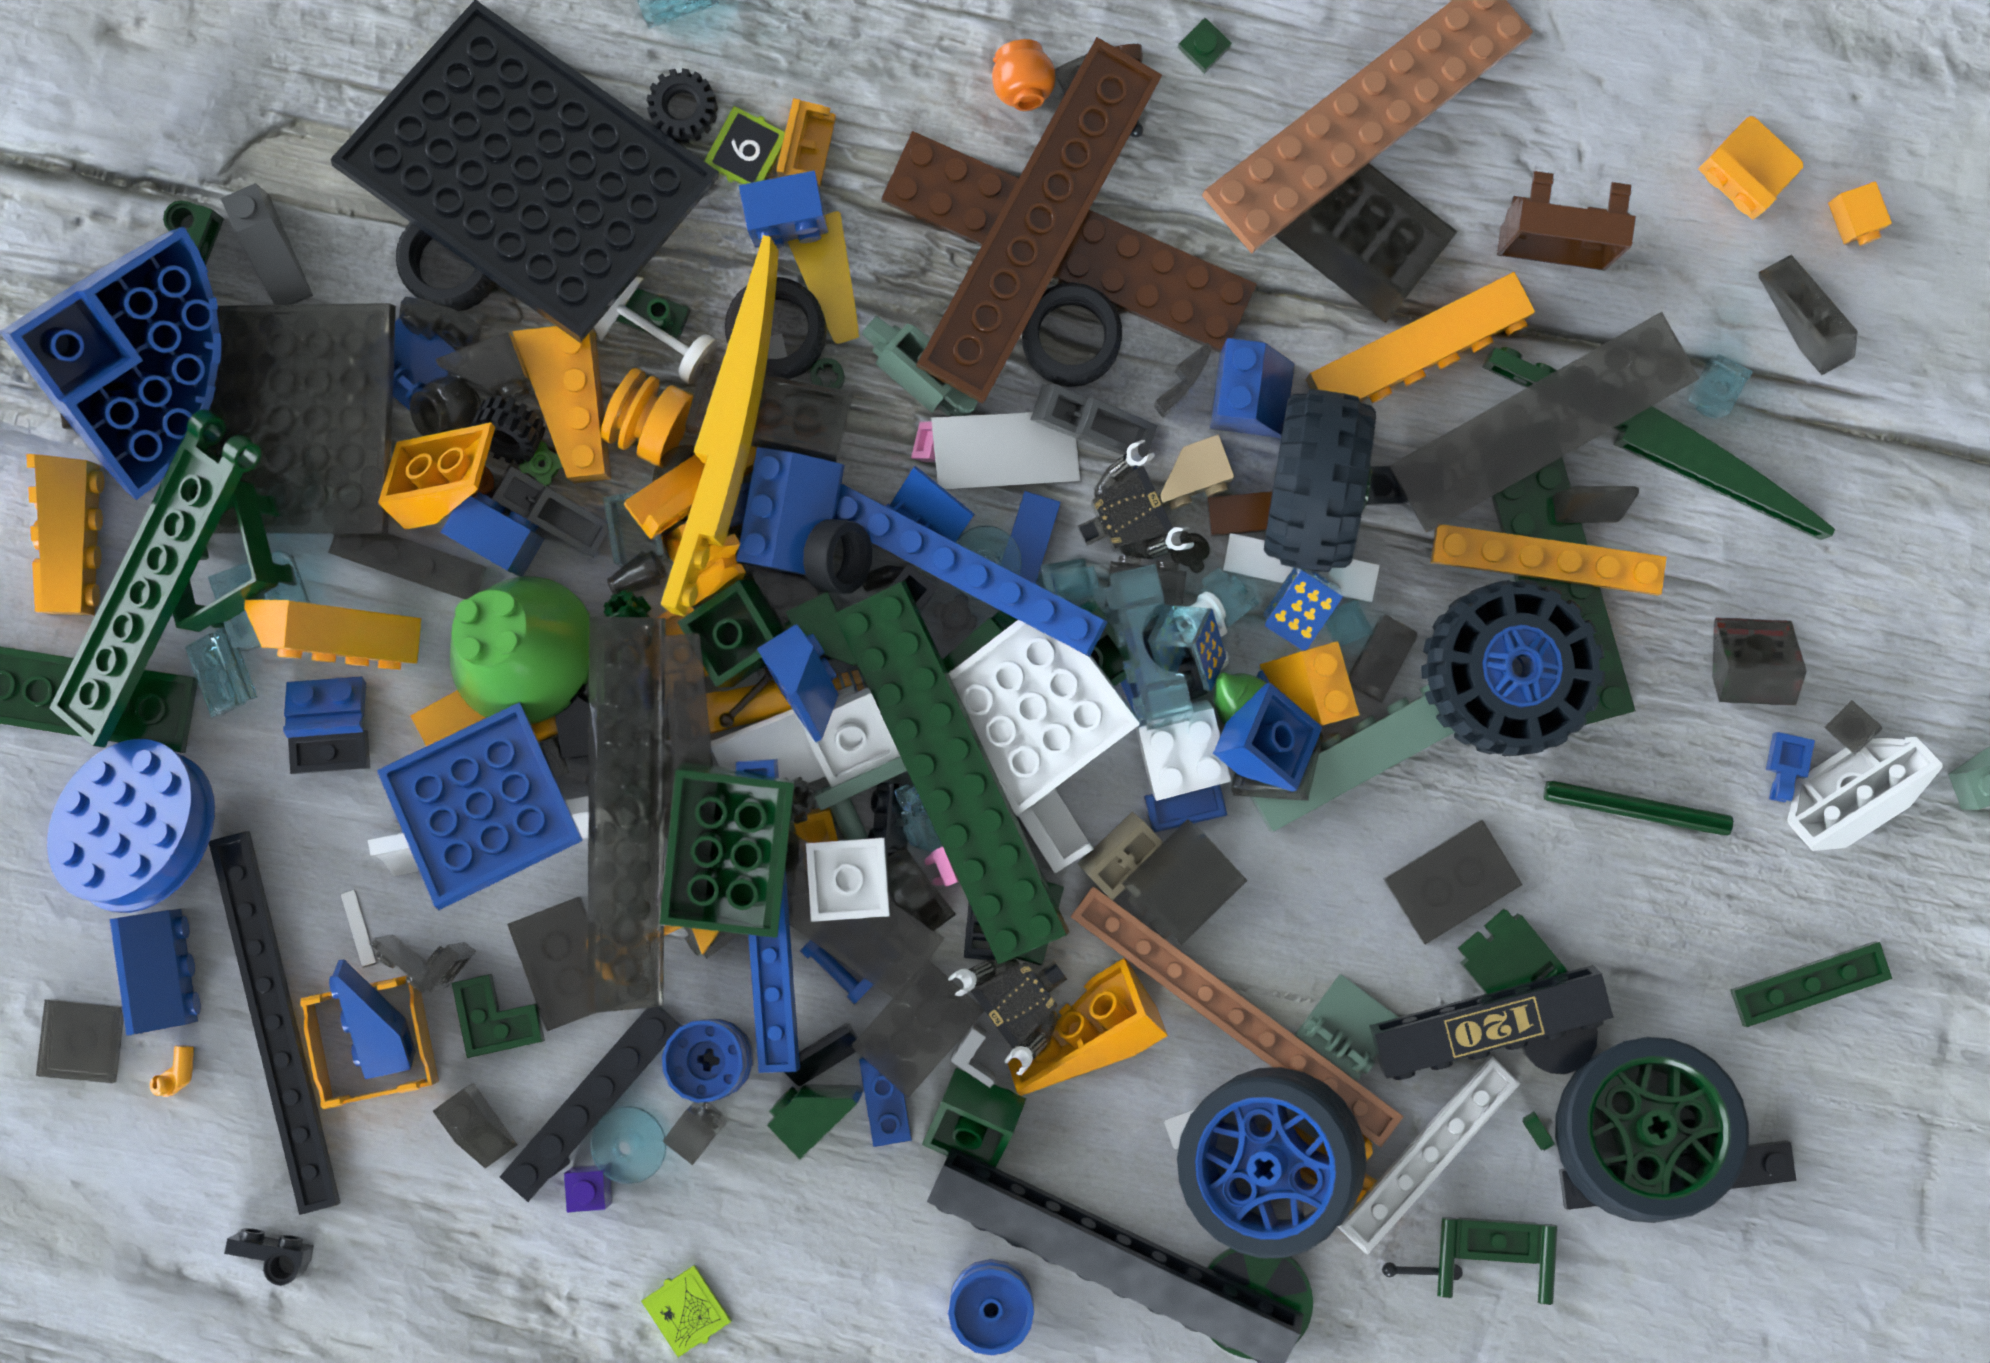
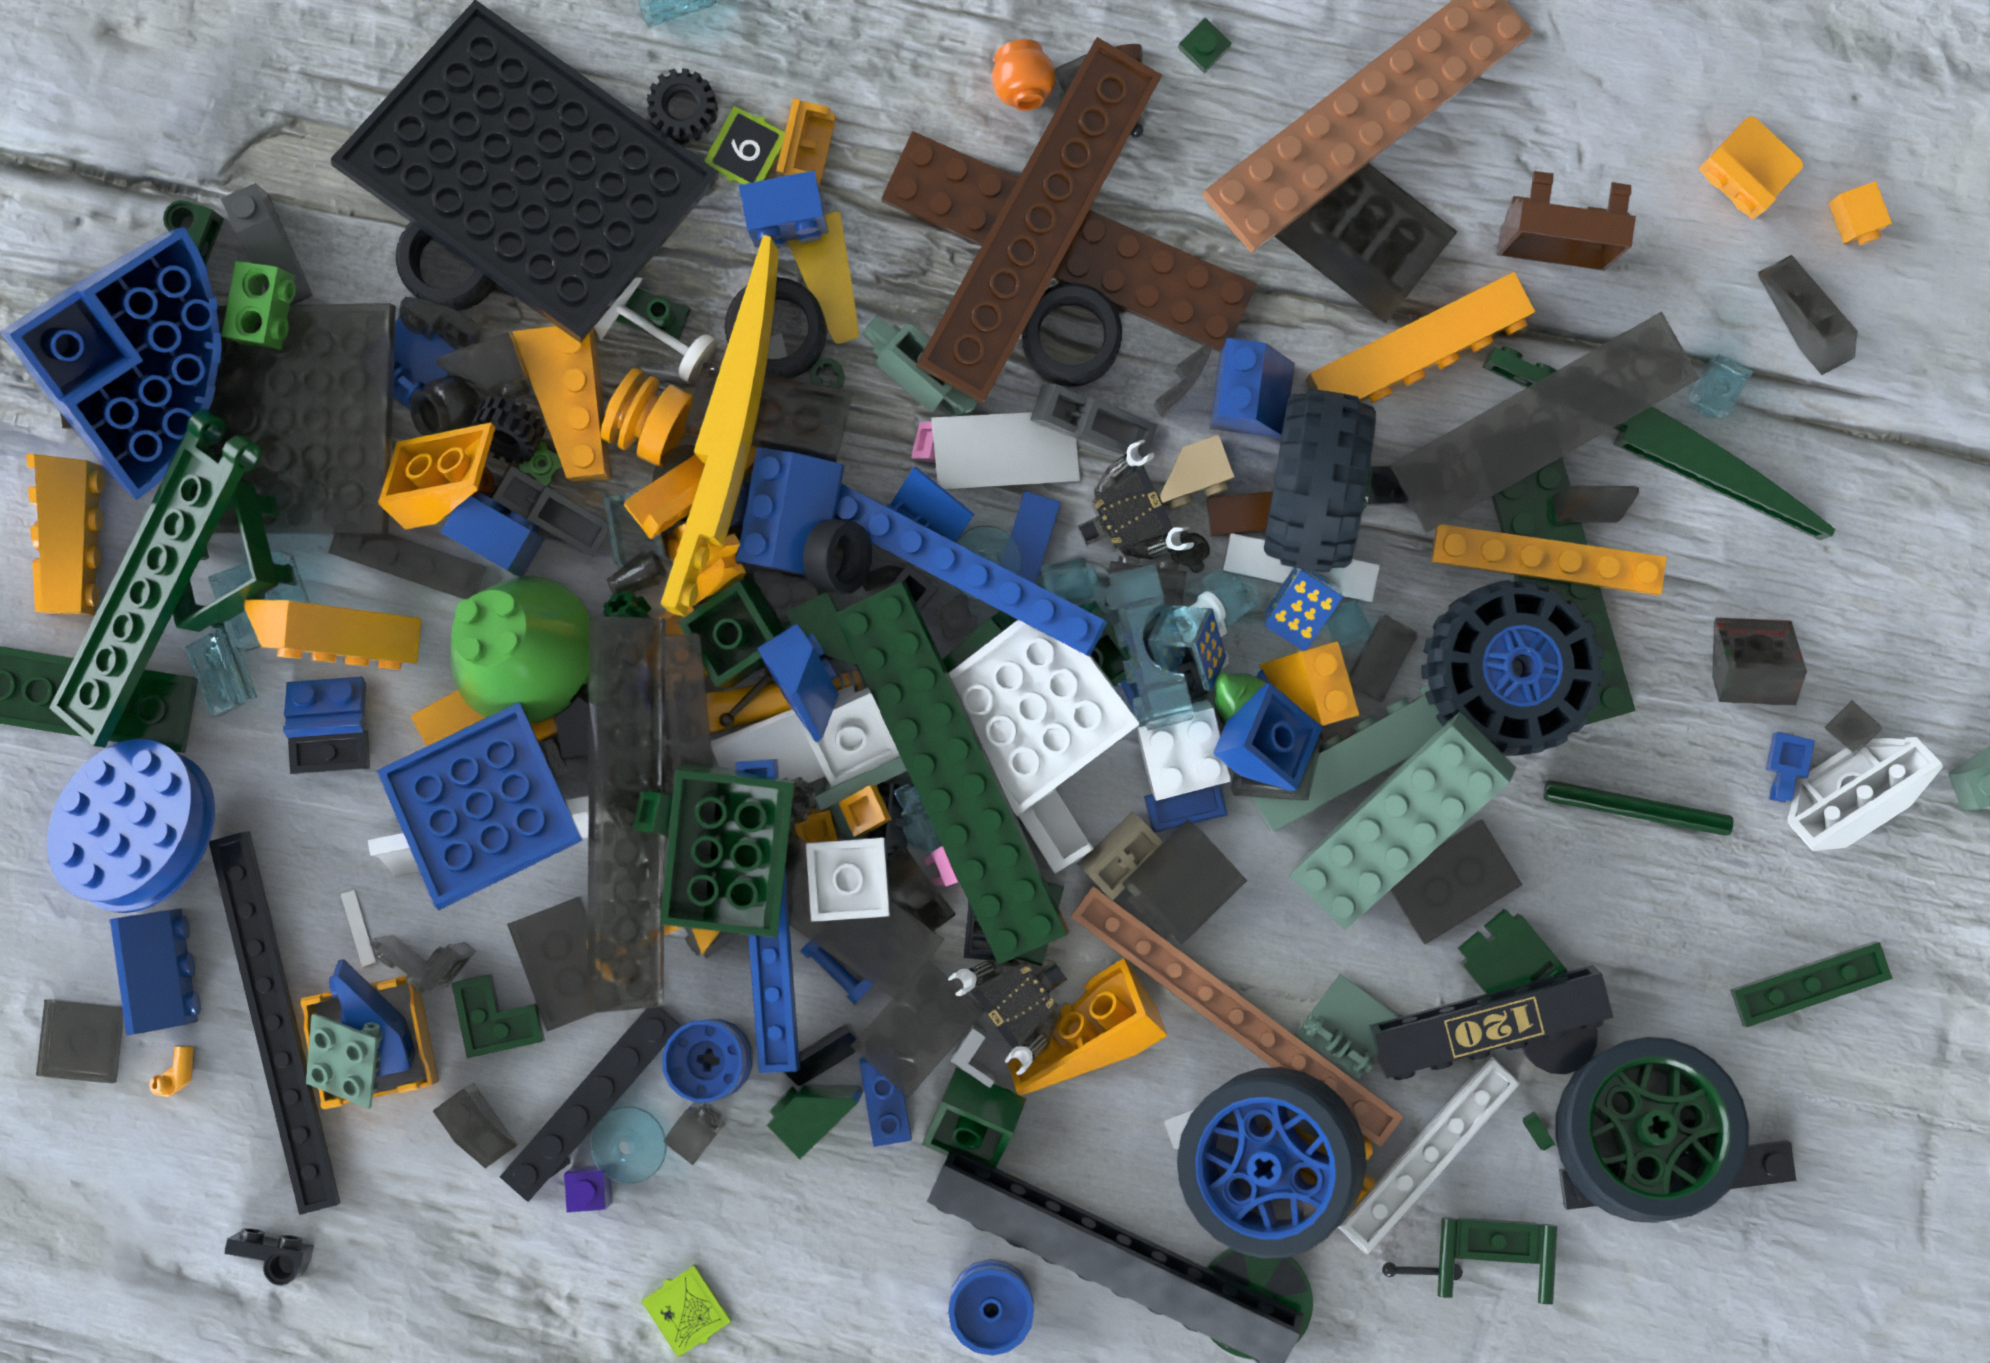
(248, 305): none -> bright green brick
(344, 1059): none -> sand green hinge
(653, 813): none -> dark green plate
(865, 811): none -> light orange plate
(1403, 821): none -> sand green brick

